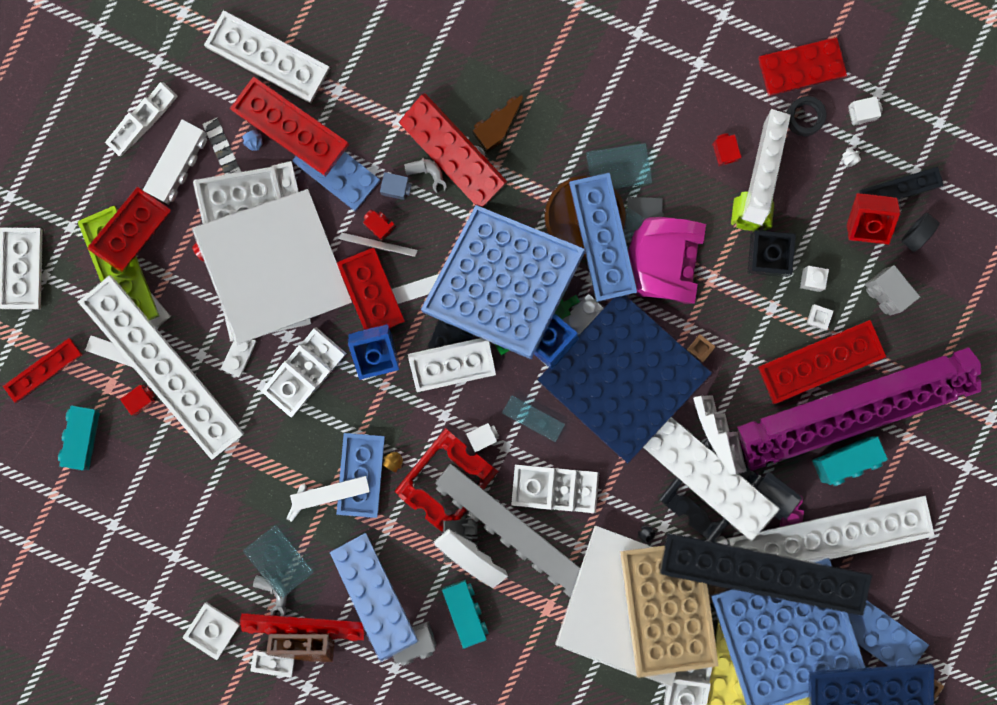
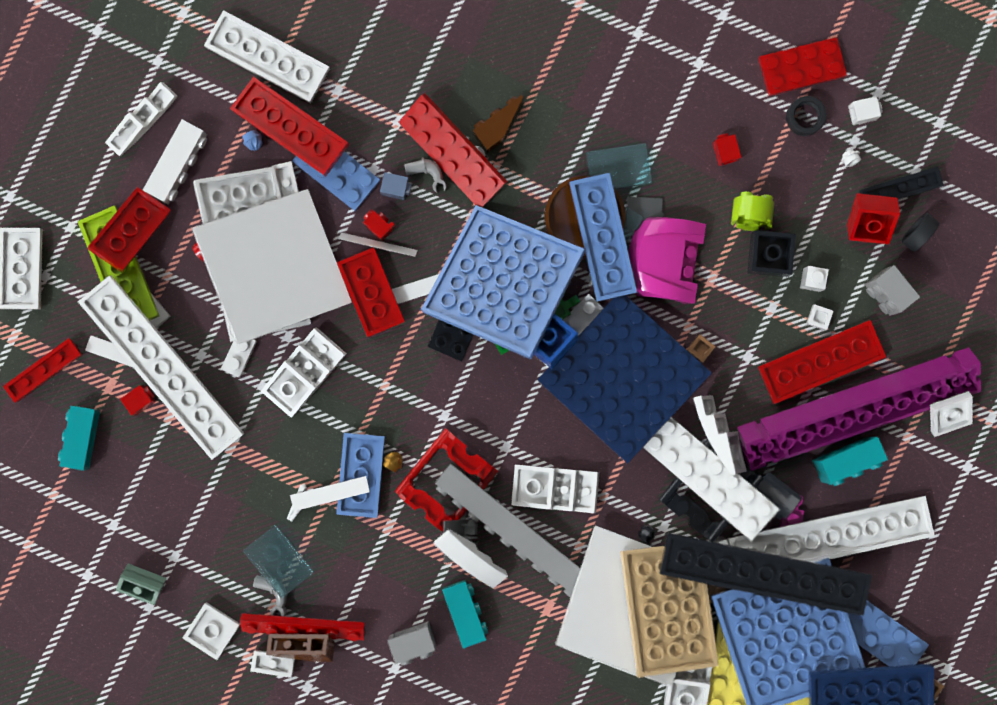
(141, 584): none -> sand green brick
(221, 147): sticker -> none
(373, 352): blue brick -> none
(373, 597): medium blue plate -> none
(451, 364): white plate -> none
(482, 437): white brick -> none
(533, 418): clear light blue tile -> none
(766, 167): white brick -> none
(951, 414): none -> white plate

